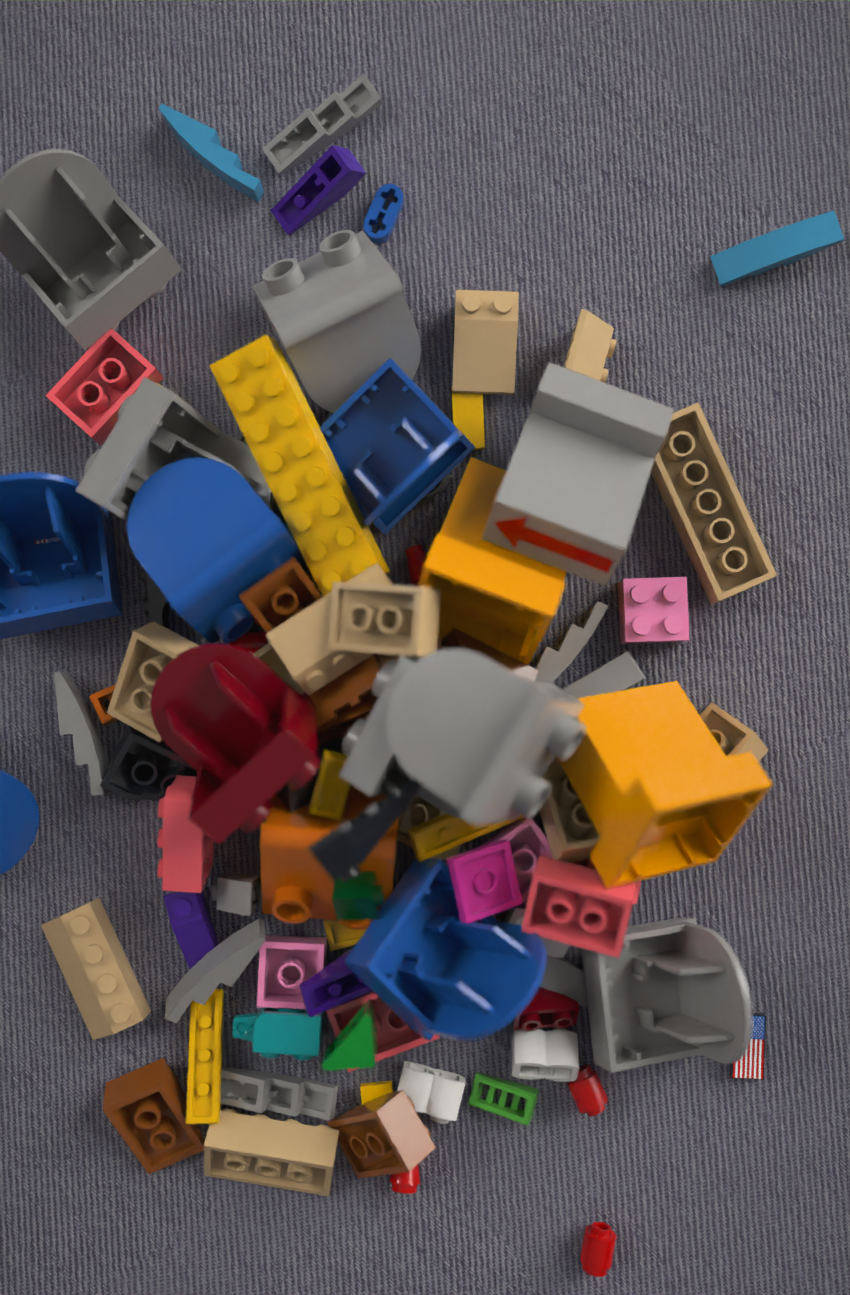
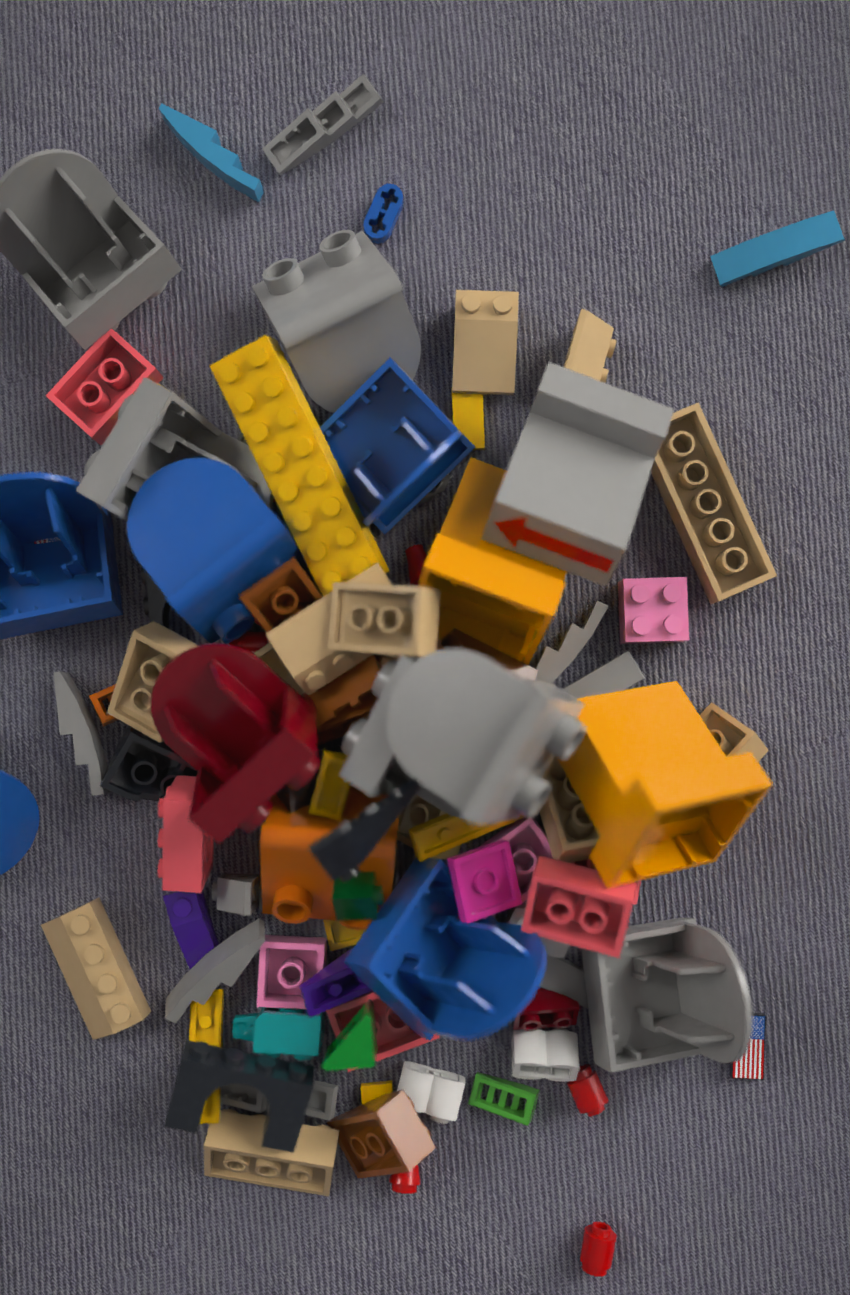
(151, 1116): dark orange slope -> none
(209, 1067): none -> black arch
(318, 188): dark purple slope -> none

